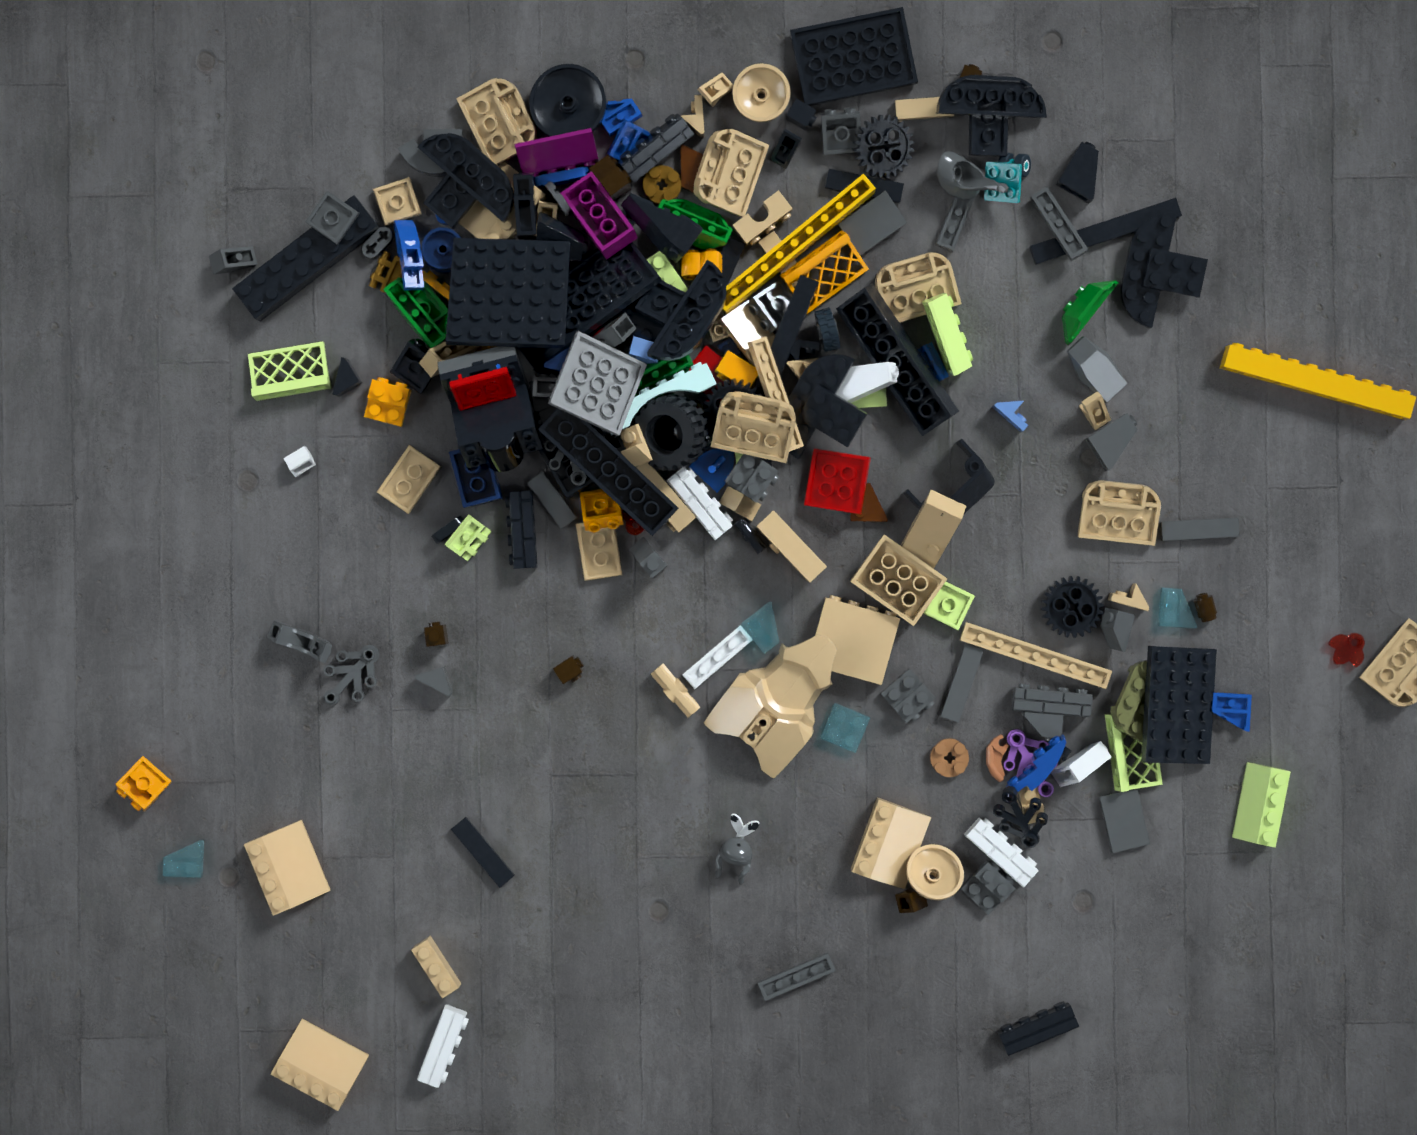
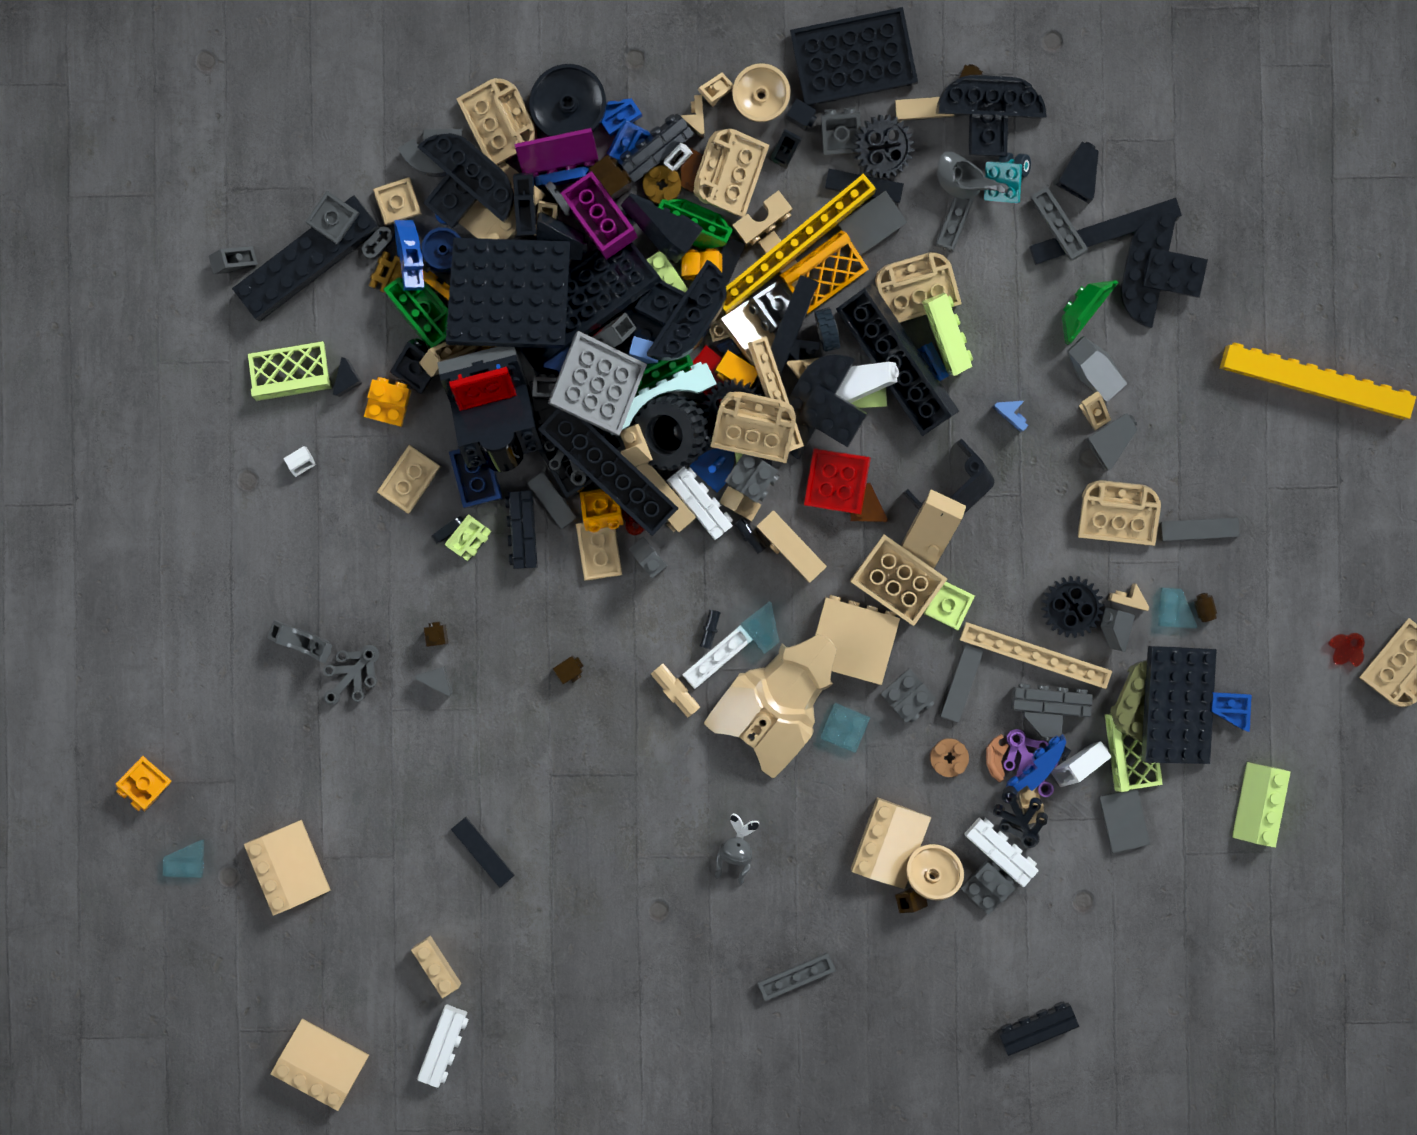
(674, 154): none -> white piece
(710, 629): none -> black pin

